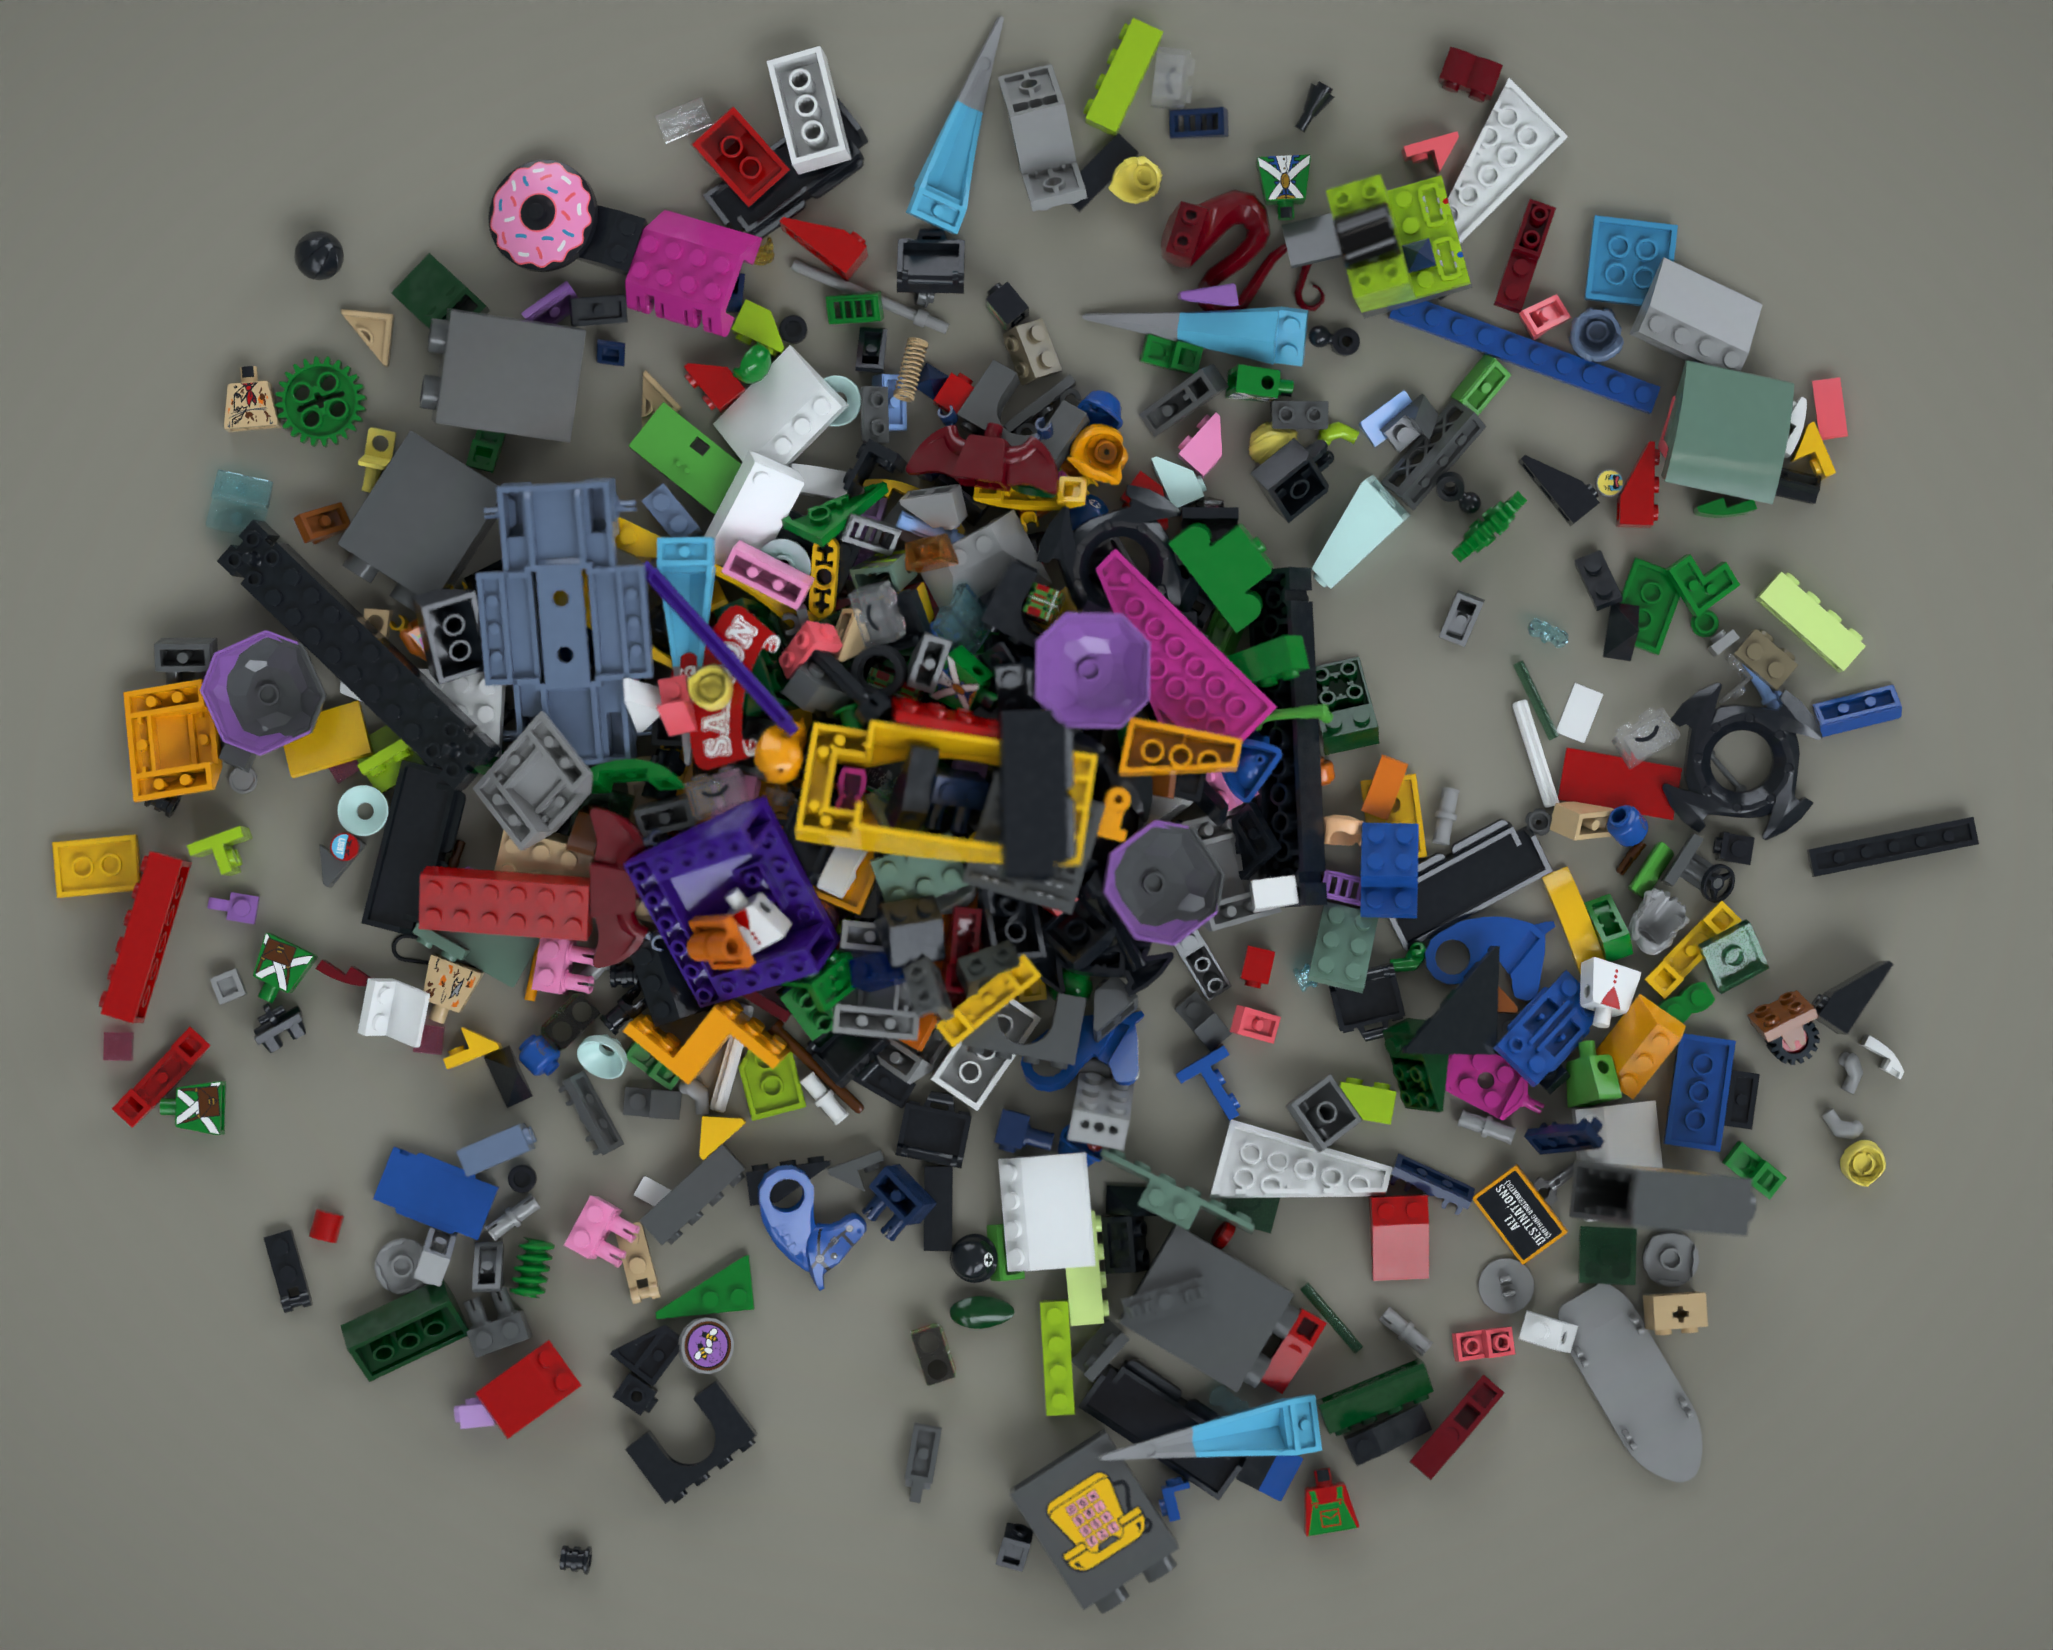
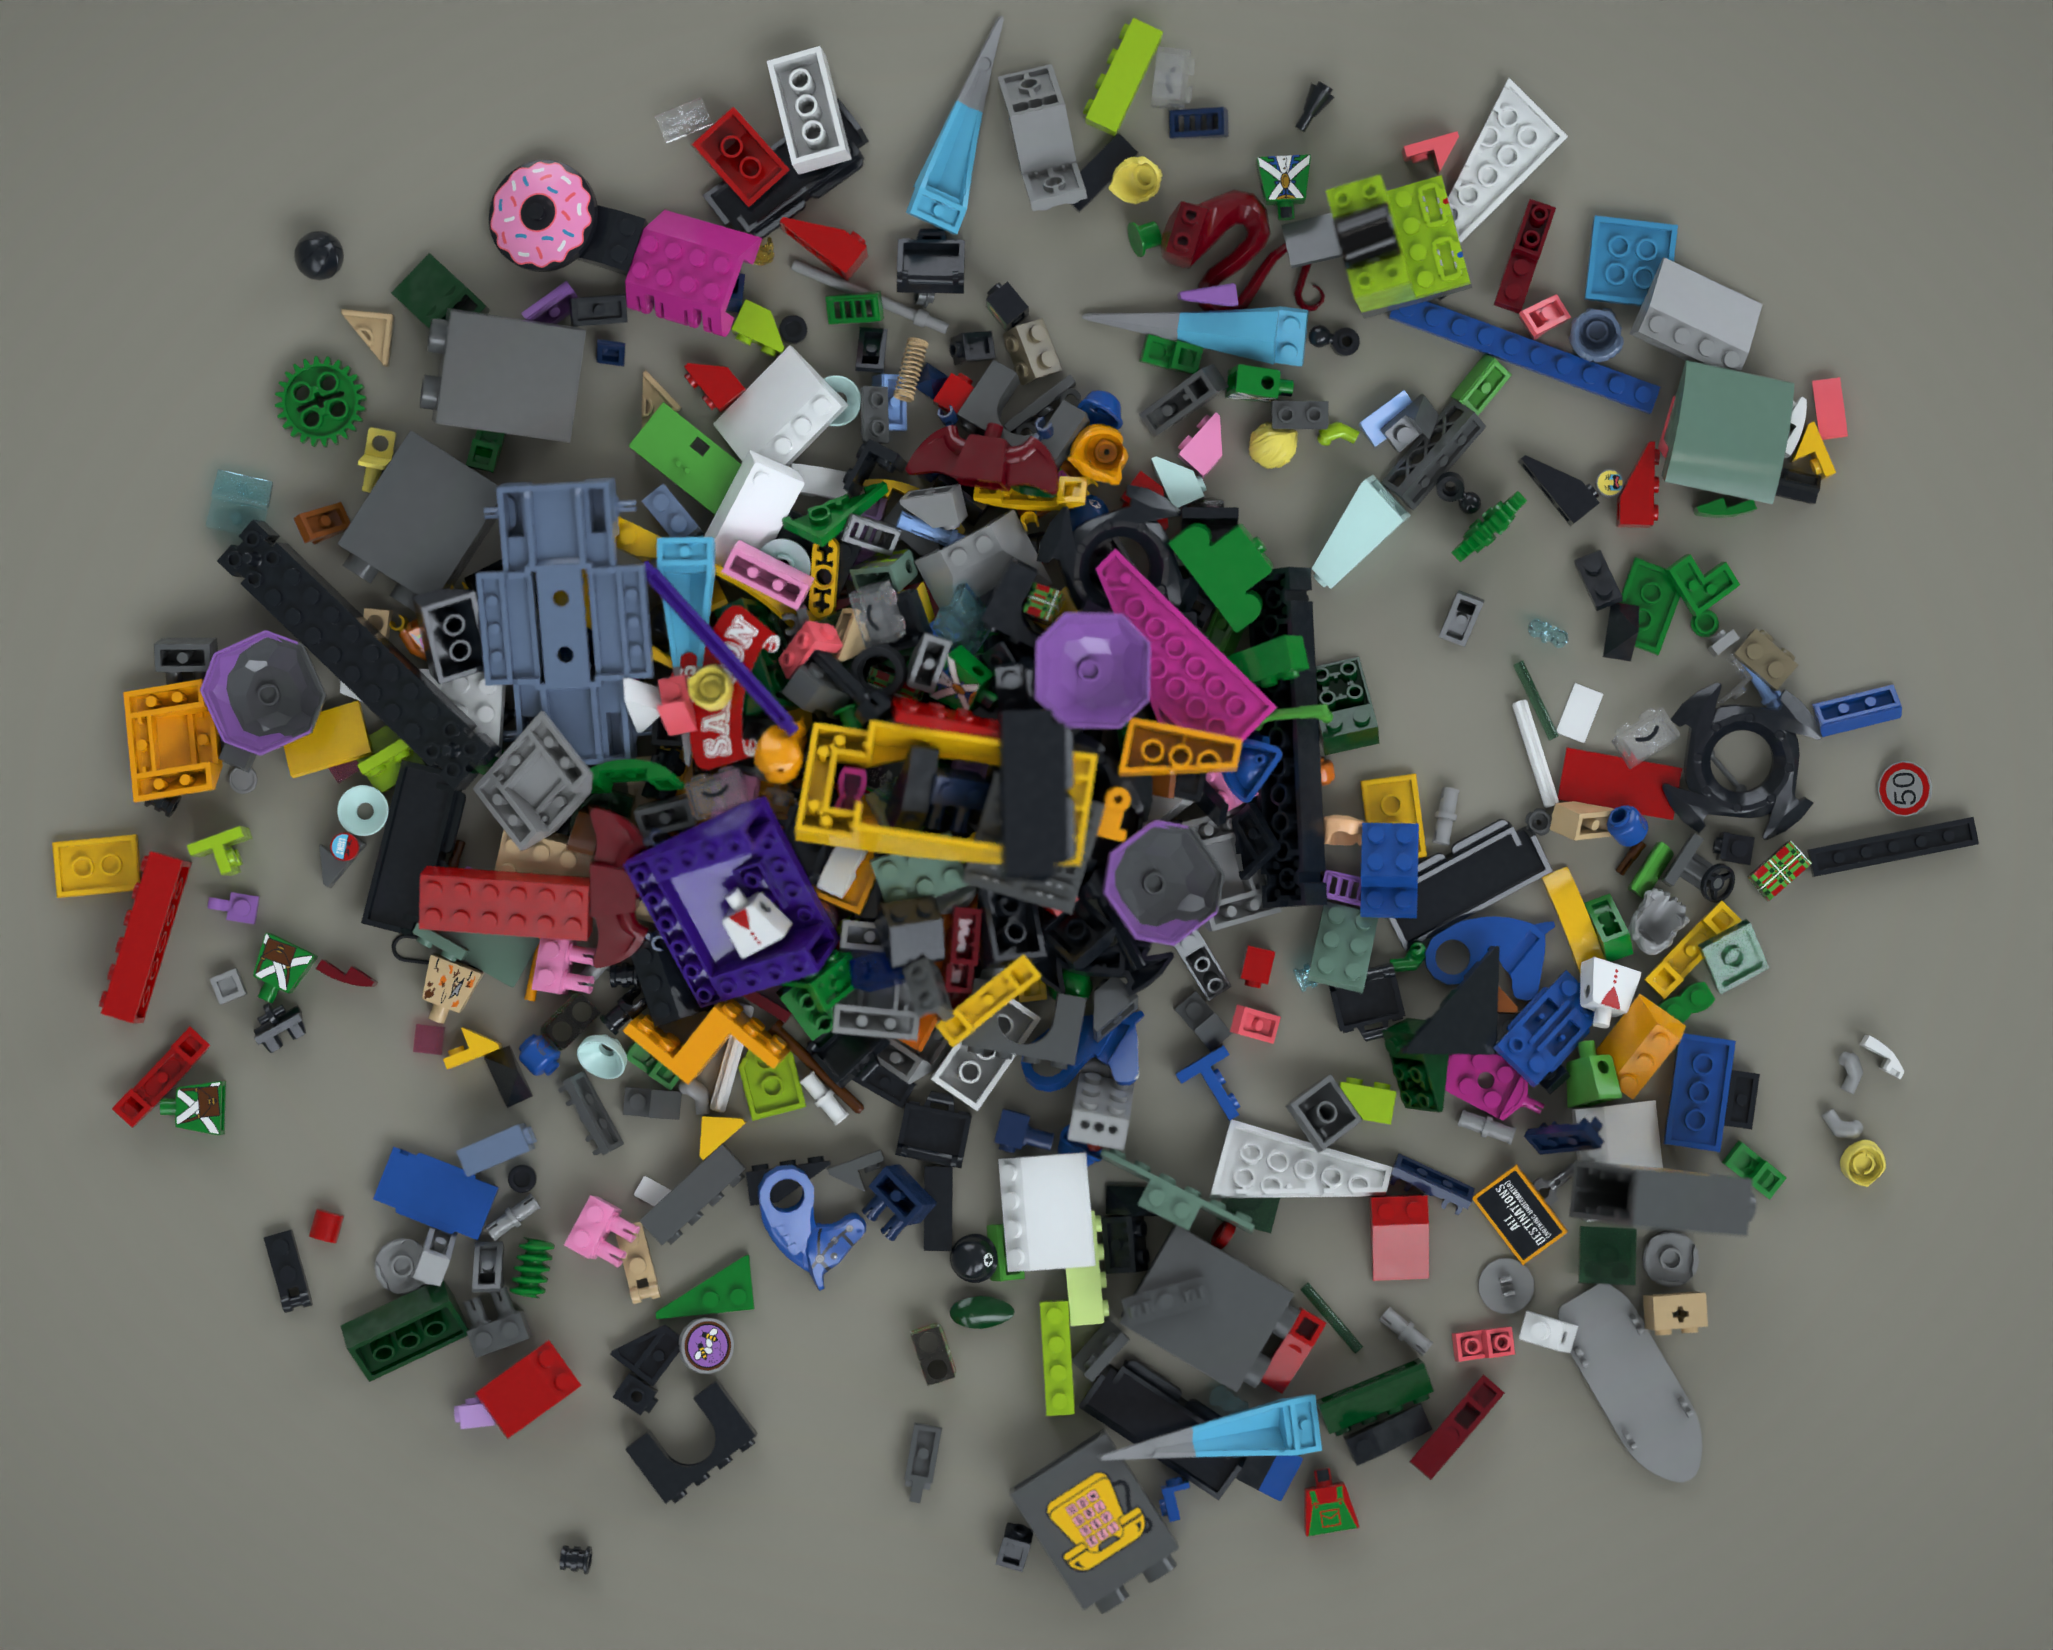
(118, 1046): clear pink tile -> none
(250, 404): tan torso -> none
(394, 1011): white bracket -> none
(718, 942): orange plate -> none
(754, 364): green hair -> none
(930, 554): clear orange slope -> none
(972, 347): none -> black bracket
(984, 965): pearl dark grey bracket -> none
(1143, 237): none -> green piece
(1273, 893): white slope -> none
(1294, 477): black hinge -> none
(1384, 787): orange slope -> none
(1419, 255): dark blue slope -> none
(1469, 74): dark red brick -> none
(1779, 870): none -> piece
(1787, 1027): dark orange plate -> none
(1811, 622): yellowish green brick -> none
(1845, 1002): black slope -> none
(1905, 788): none -> piece

